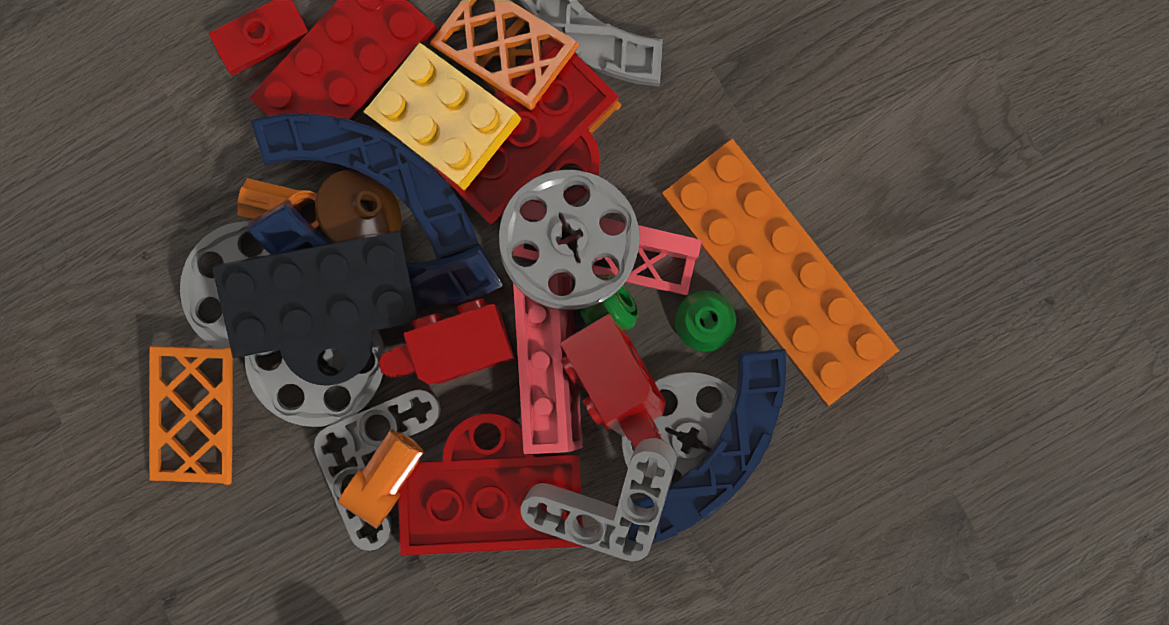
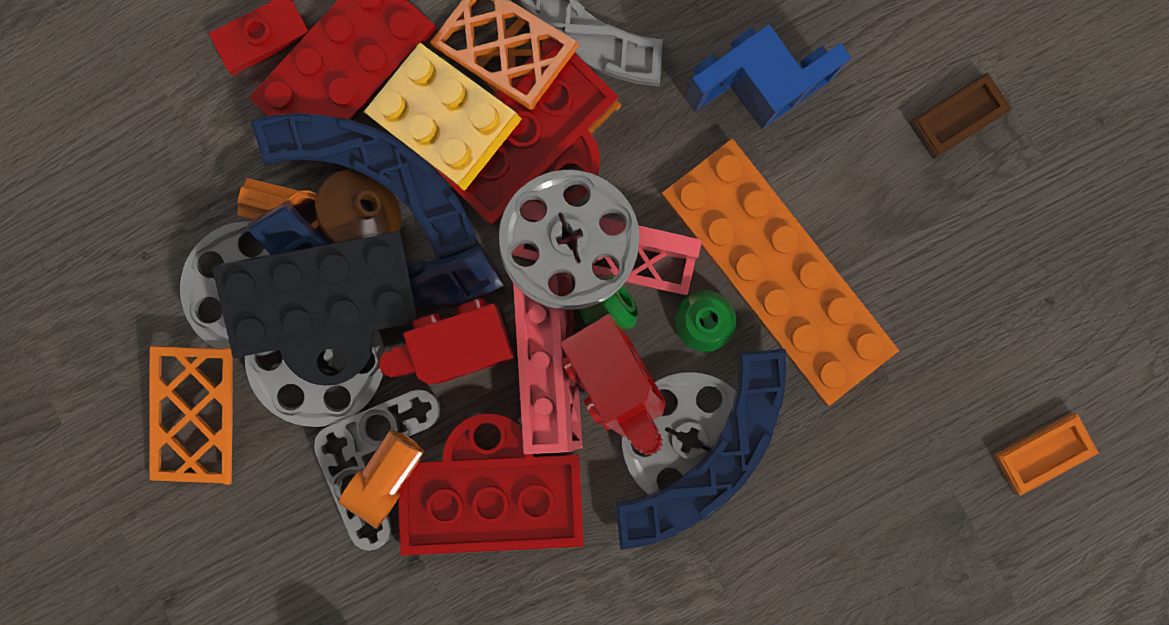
(612, 520): light grey beam -> none
(764, 75): none -> blue bracket
(960, 115): none -> reddish brown tile
(1046, 454): none -> orange tile

